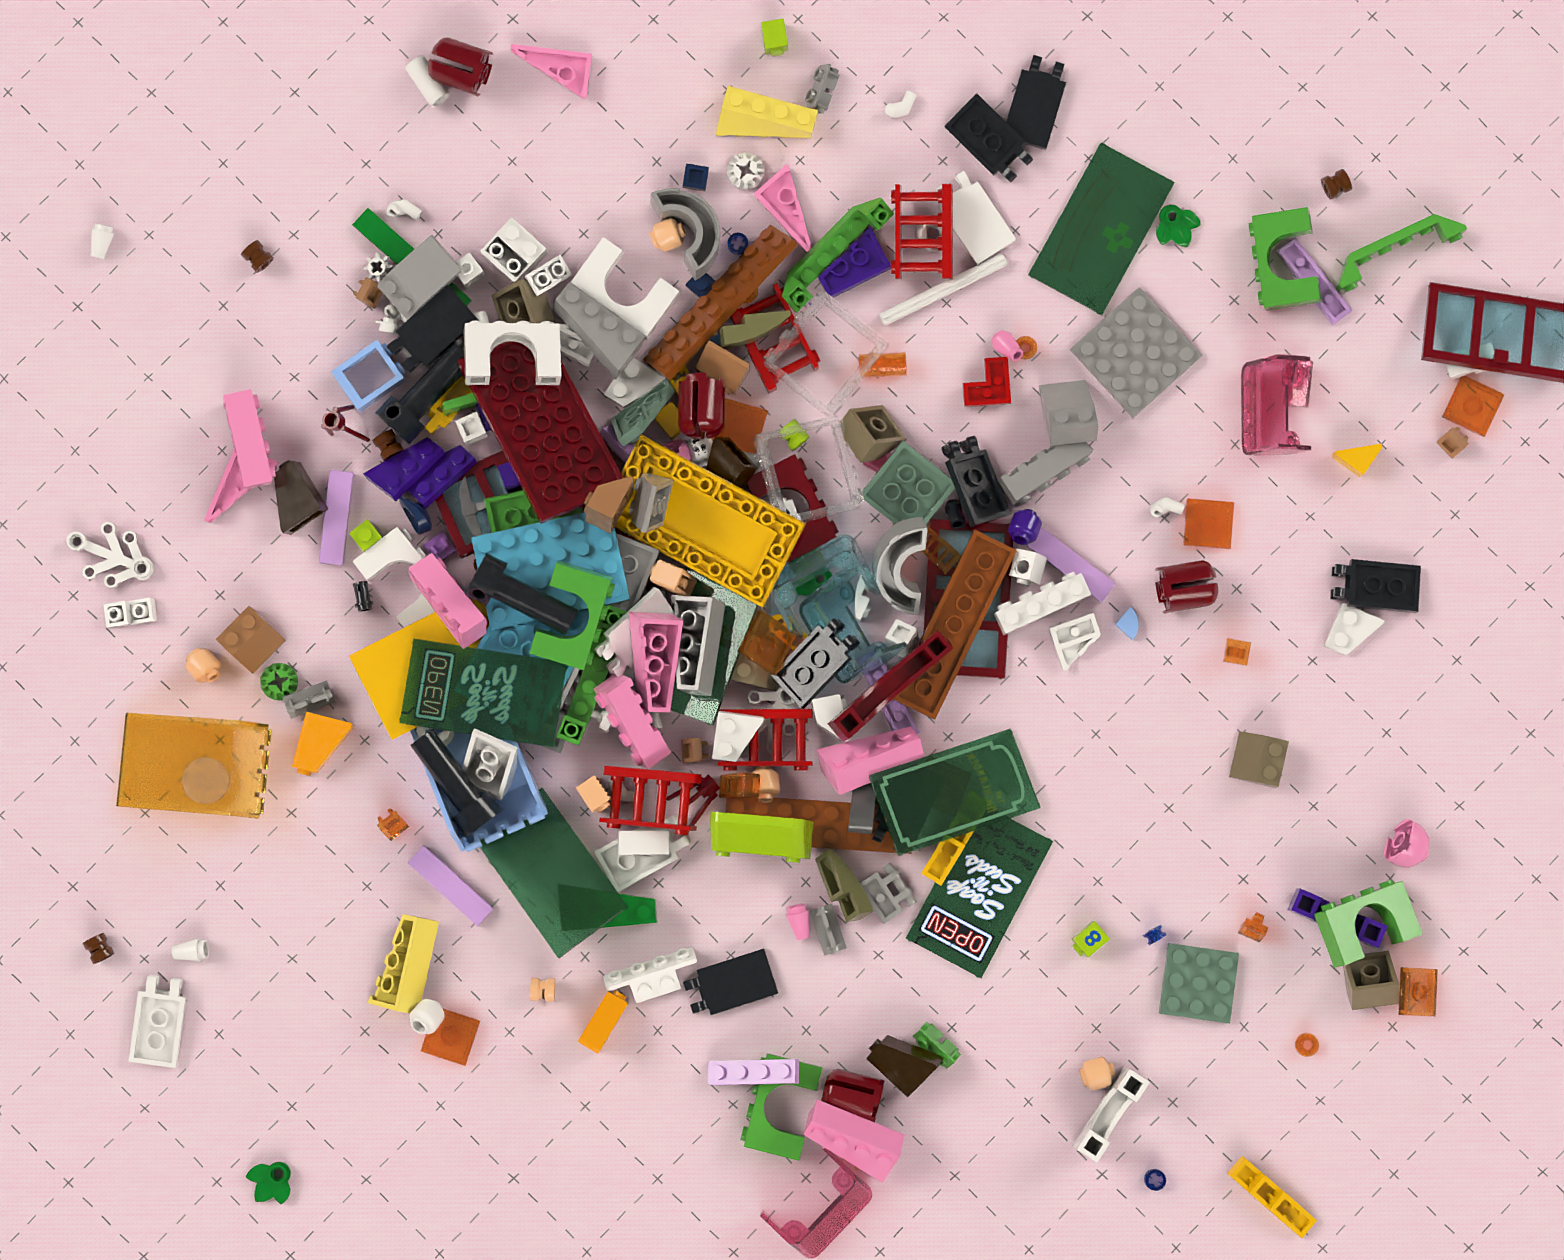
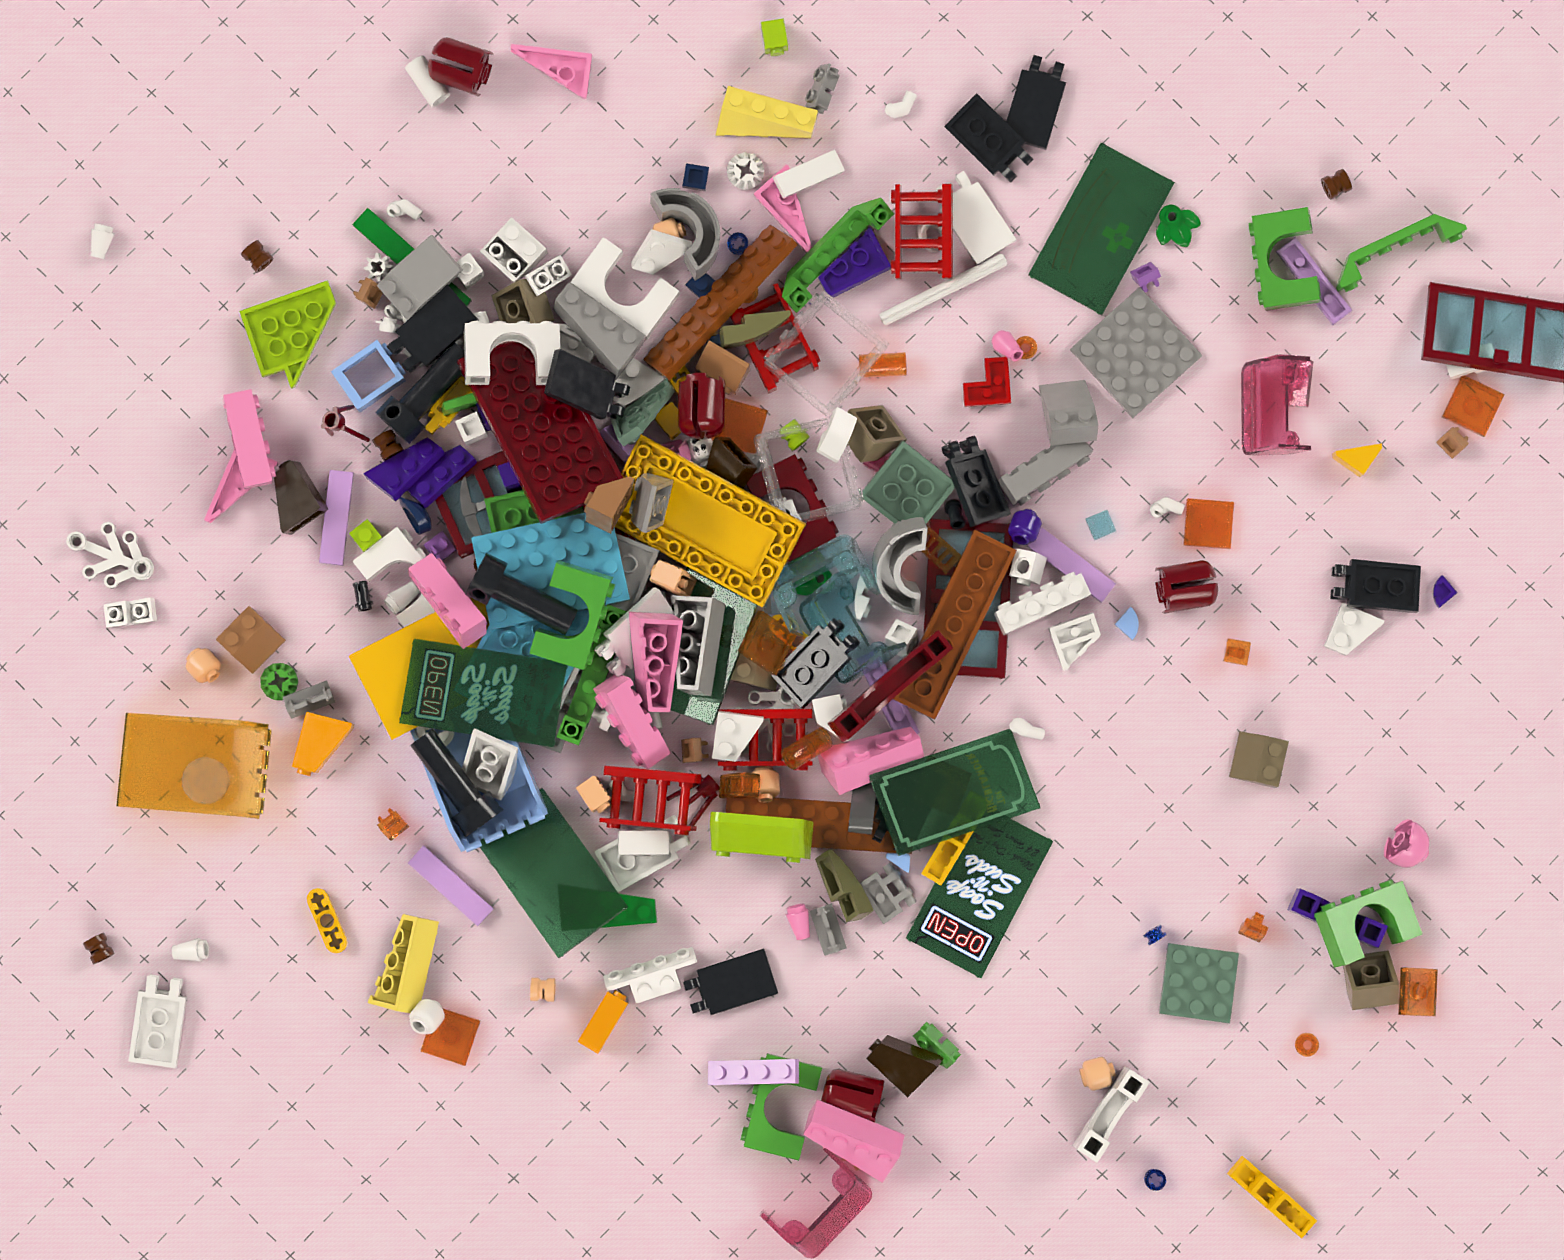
(268, 1184): green plate -> none
(288, 329): none -> lime wing
(315, 906): none -> yellow beam
(401, 598): none -> white cone
(584, 386): none -> black tile
(659, 251): none -> white wing
(806, 748): none -> clear orange pin
(808, 174): none -> white tile
(837, 434): none -> white slope
(901, 861): none -> light blue slope
(1023, 728): none -> white arm
(1089, 940): lime brick -> none
(1100, 525): none -> clear light blue tile
(1146, 274): none -> medium lavender tile
(1442, 591): none -> dark purple tile

